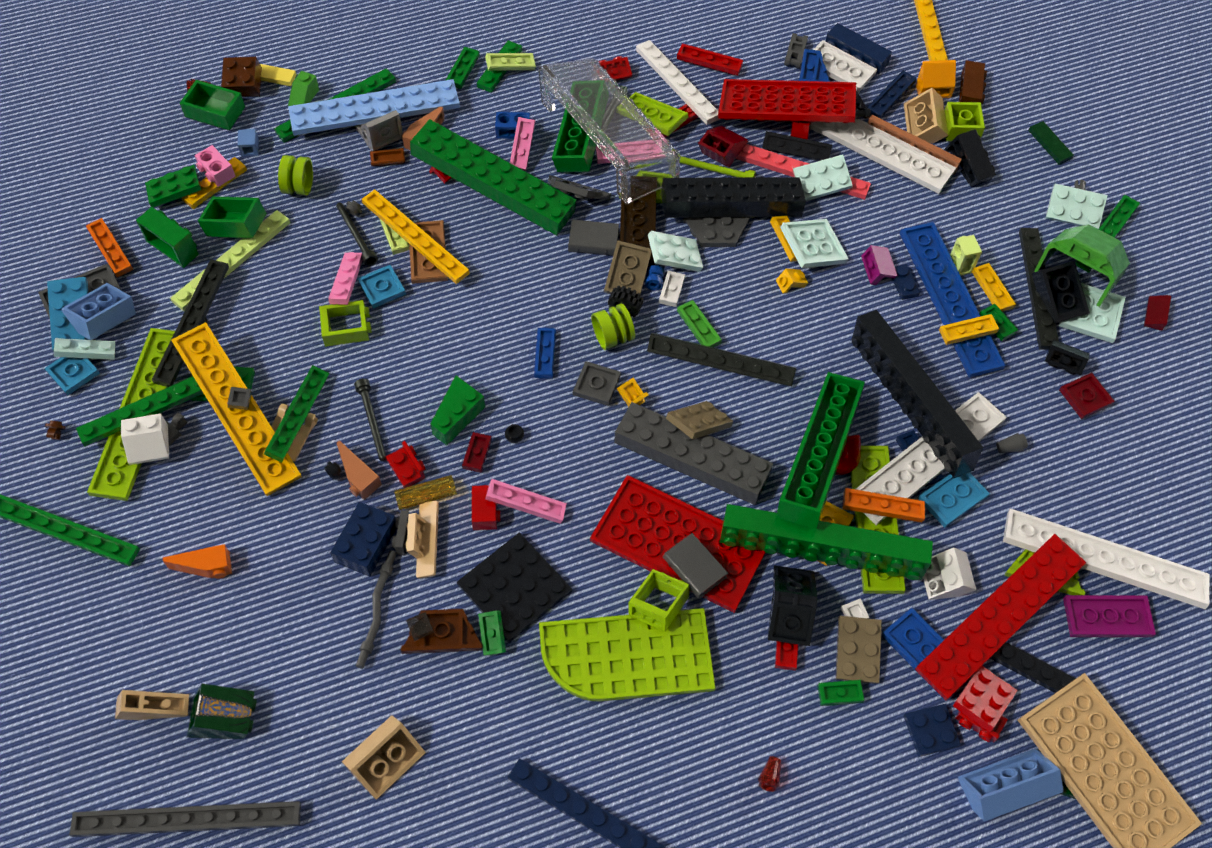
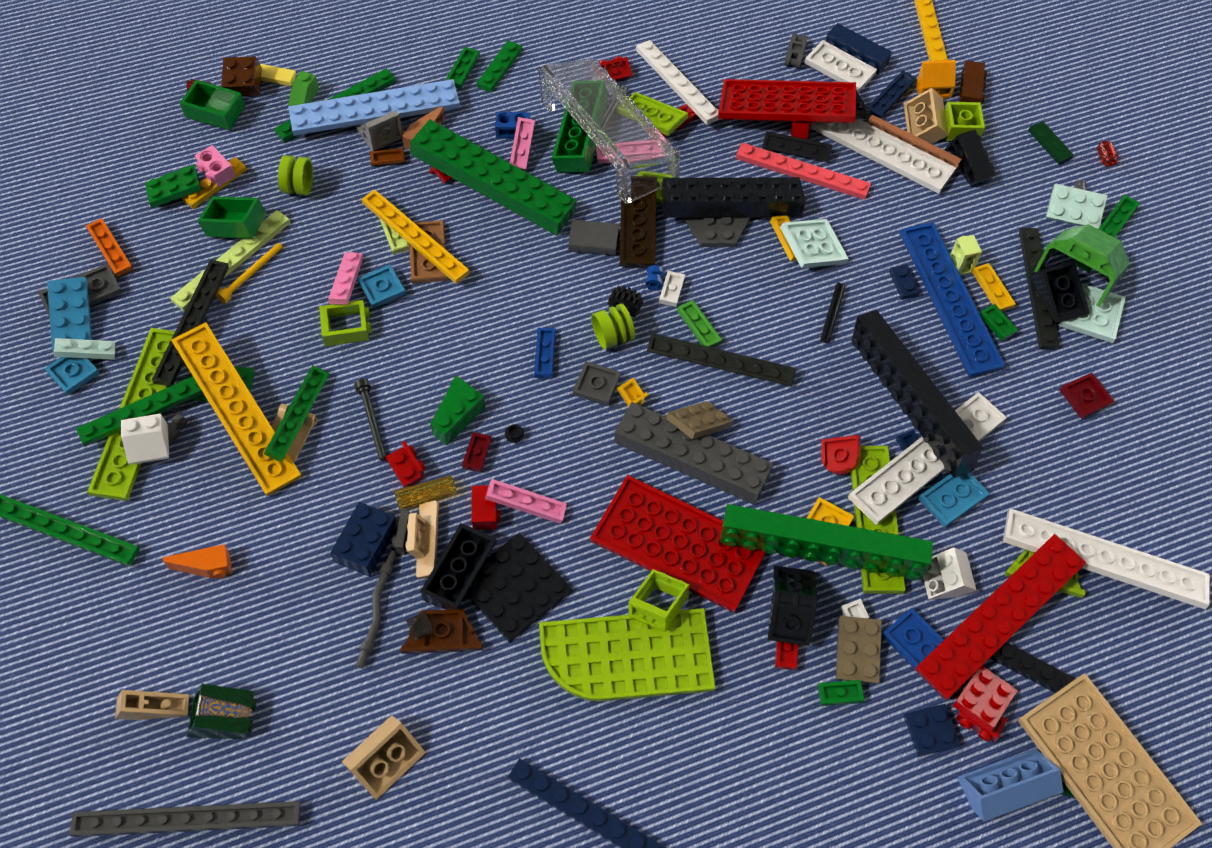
(54, 429): reddish brown plate -> none
(99, 311): medium blue slope -> none
(167, 236): green piece -> none
(224, 294): none -> yellow piece
(239, 398): dark grey plate -> none
(248, 142): medium blue brick -> none
(333, 470): black plate -> none
(353, 208): dark grey plate -> none
(361, 478): nougat slope -> none
(368, 256): pearl dark grey piece -> none
(457, 568): none -> black slope
(492, 633): green plate -> none
(510, 61): yellowish green tile -> none
(580, 191): dark grey wing -> none
(628, 267): dark tan plate -> none
(675, 251): light aqua plate -> none
(695, 565): dark grey piece -> none
(710, 59): red plate -> none
(722, 145): dark red slope -> none
(736, 173): lime piece -> none
(770, 775): clear red cone -> none
(791, 278): yellow bracket -> none
(813, 67): blue wing -> none
(820, 451): green brick -> none
(824, 177): light aqua plate -> none
(832, 312): none -> black axle
(878, 264): magenta panel -> none
(883, 505): orange plate -> none
(968, 329): yellow plate -> none
(1012, 444): dark grey cone -> none
(1067, 358): black brick -> none
(1107, 153): none -> clear red brick
(1109, 616): magenta plate -> none
(1157, 311): dark red slope -> none

